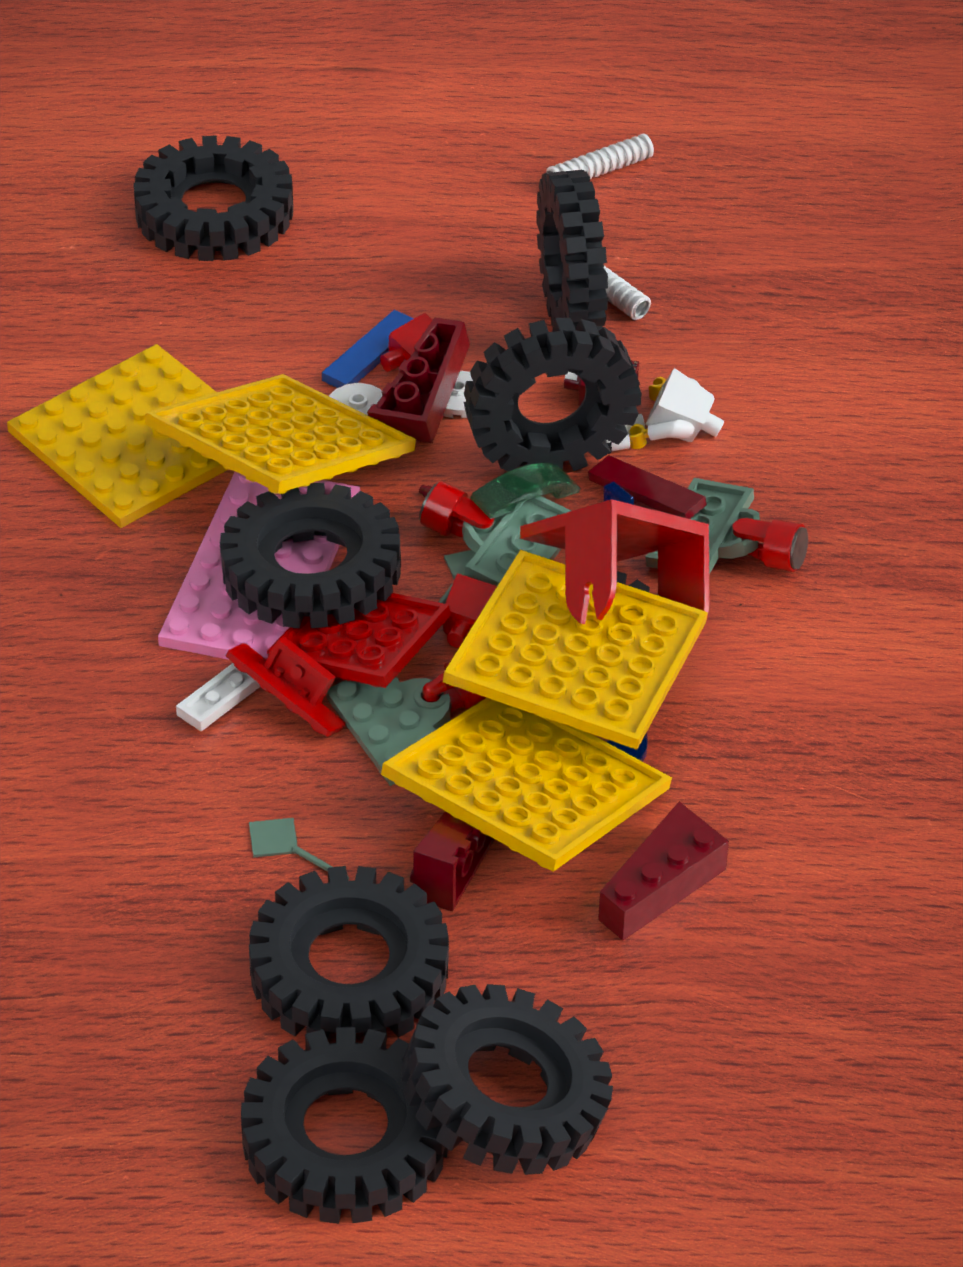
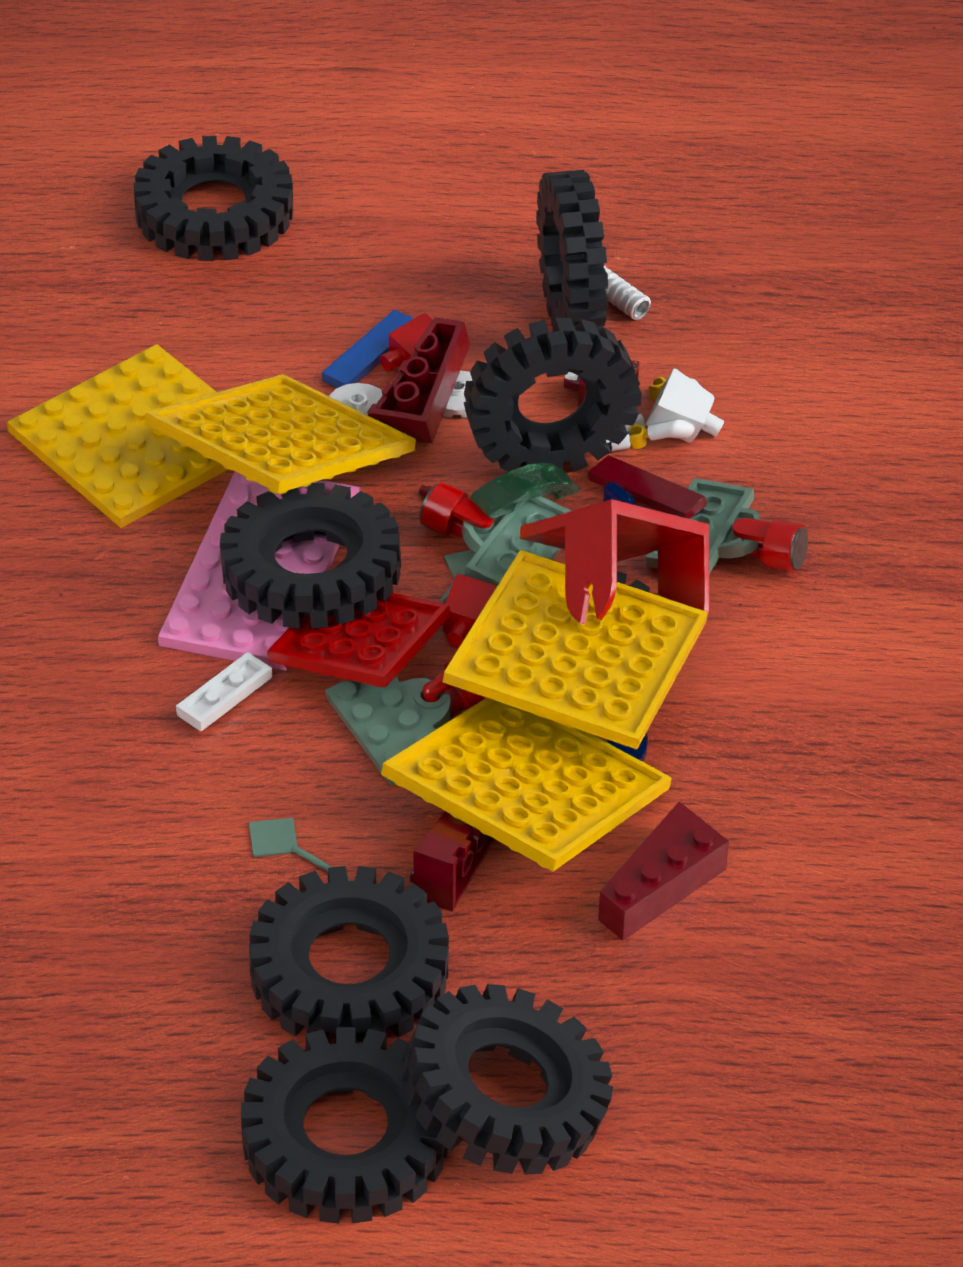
(293, 679): red bracket -> none
(610, 157): white piece -> none

